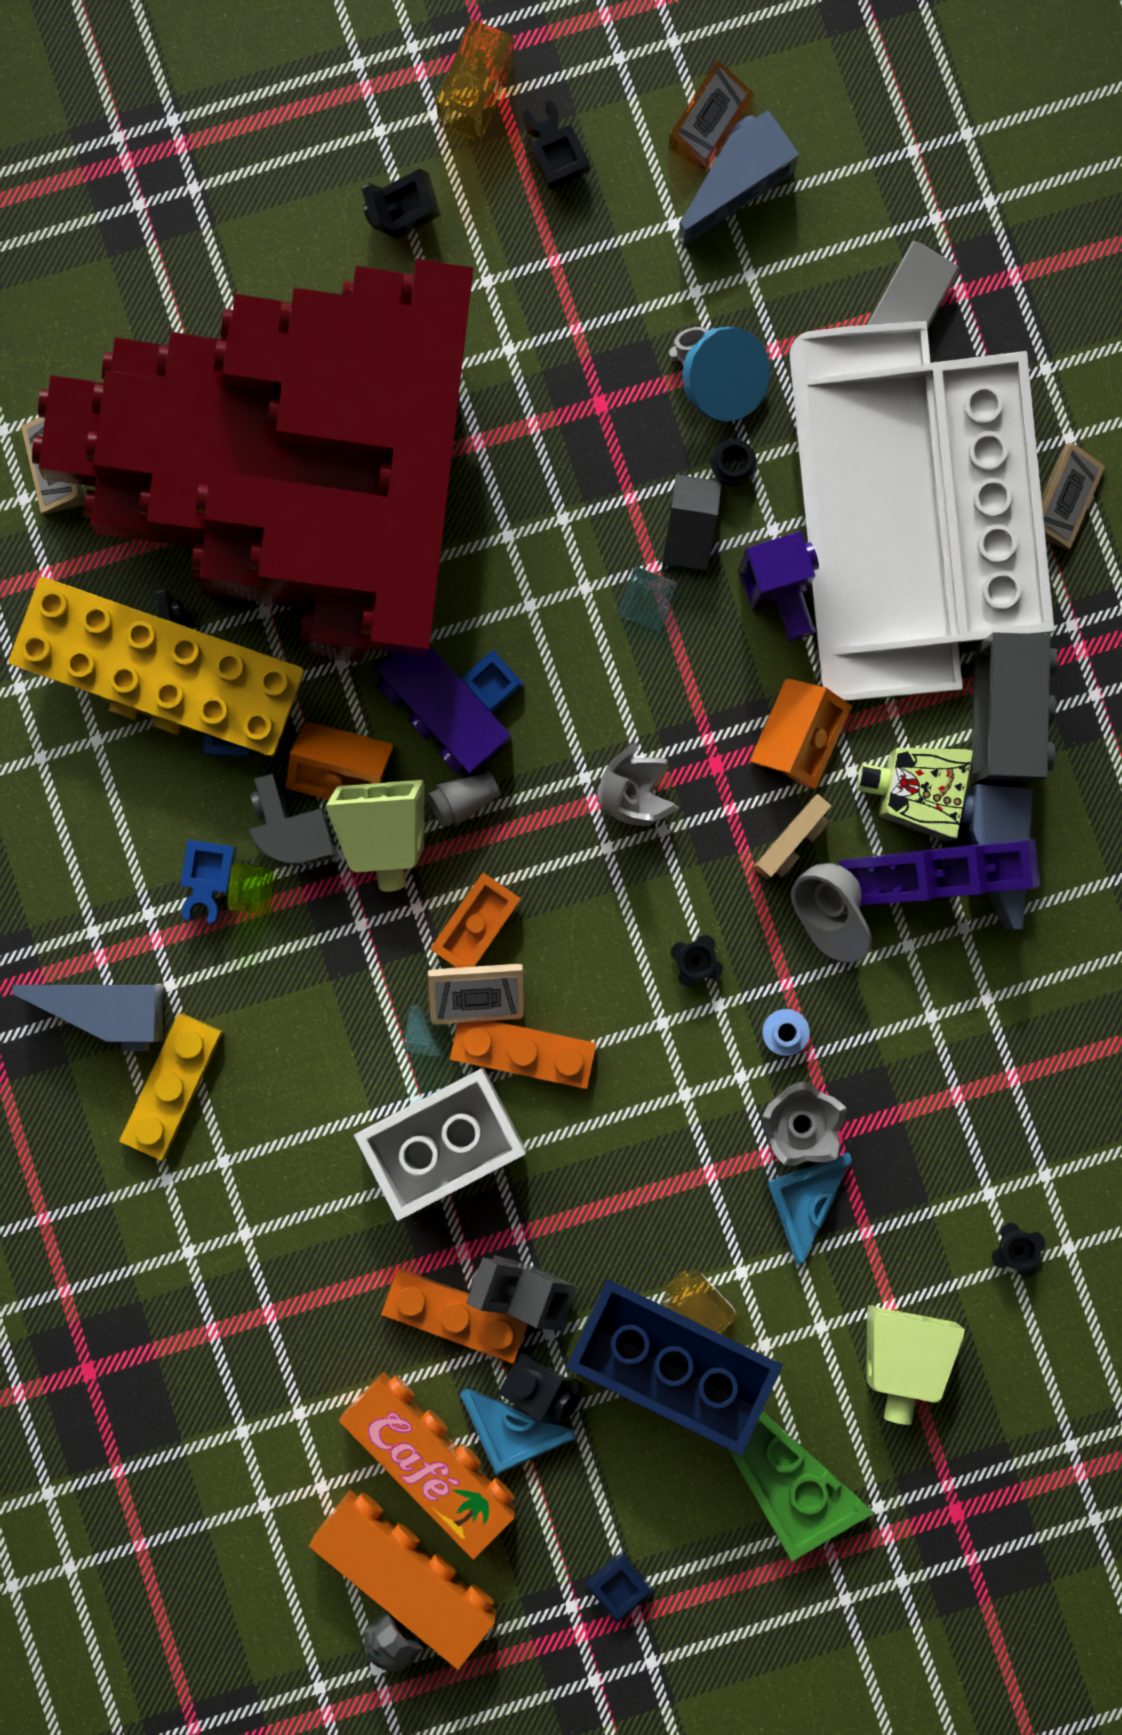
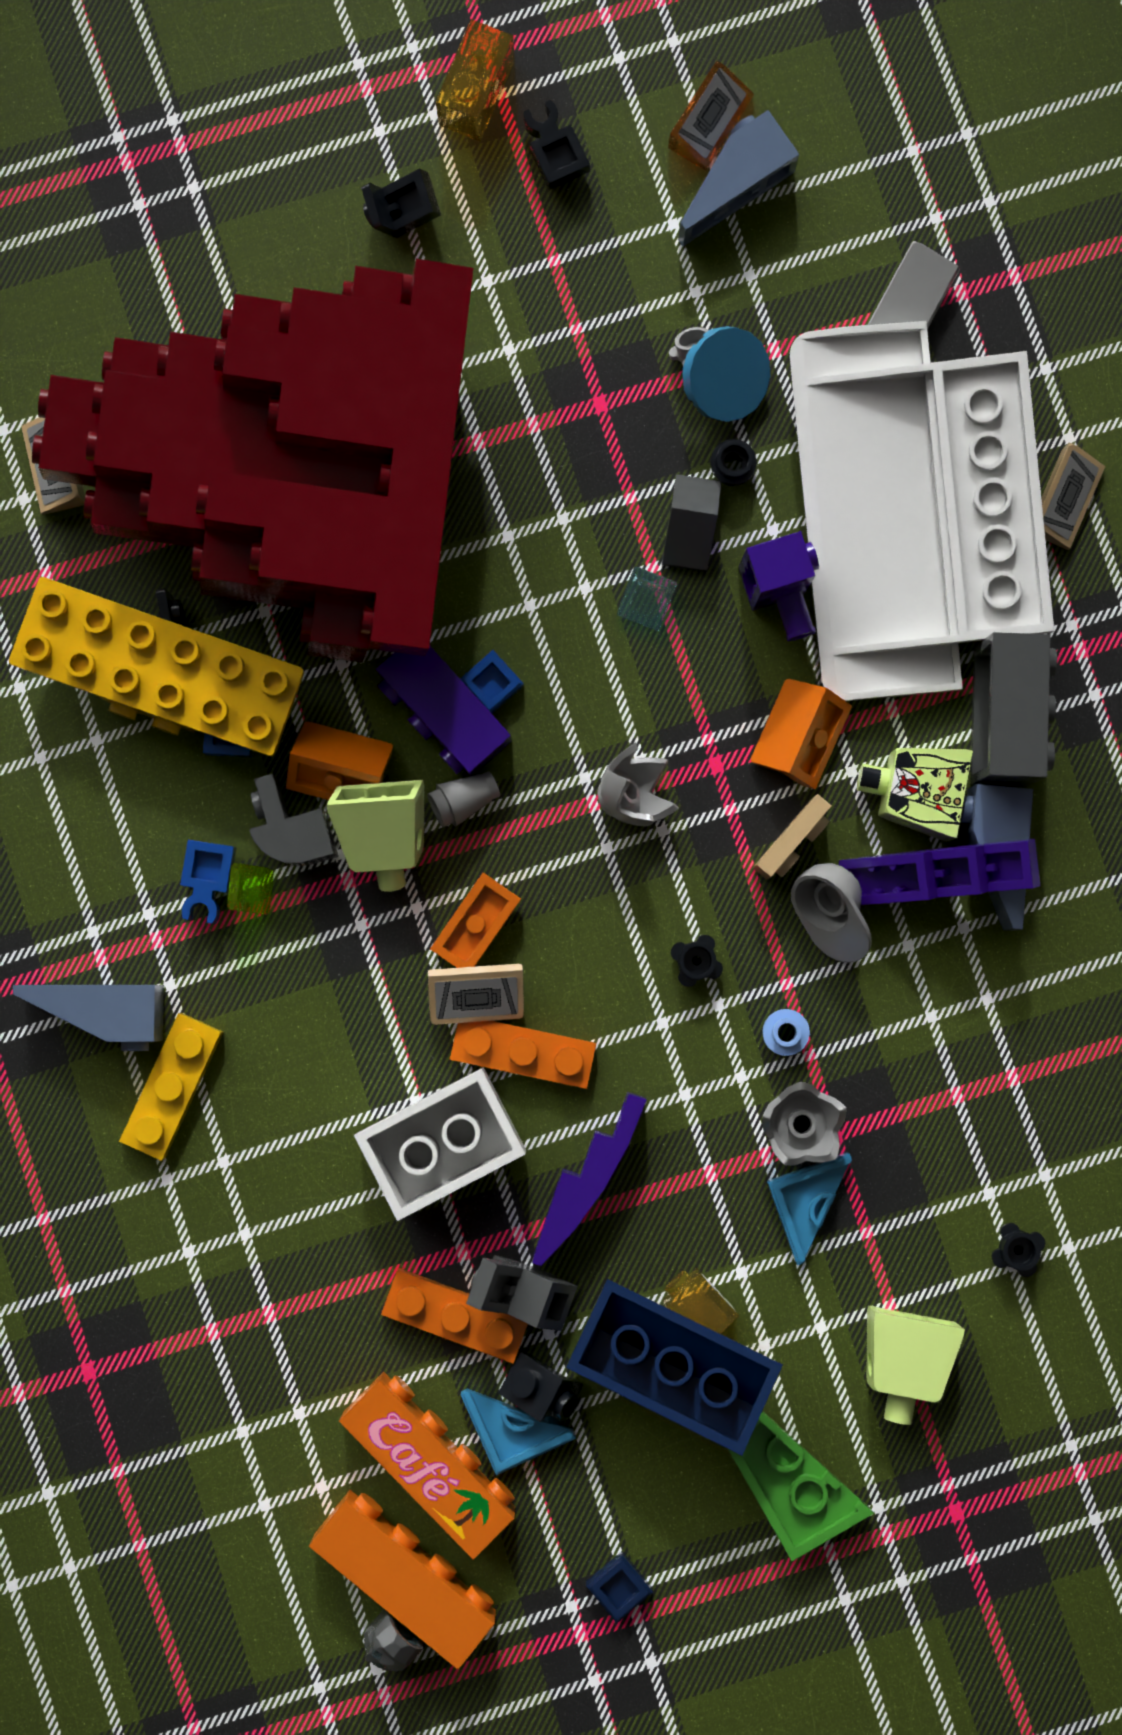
(419, 1034): clear light blue slope -> none
(578, 1192): none -> dark purple slope

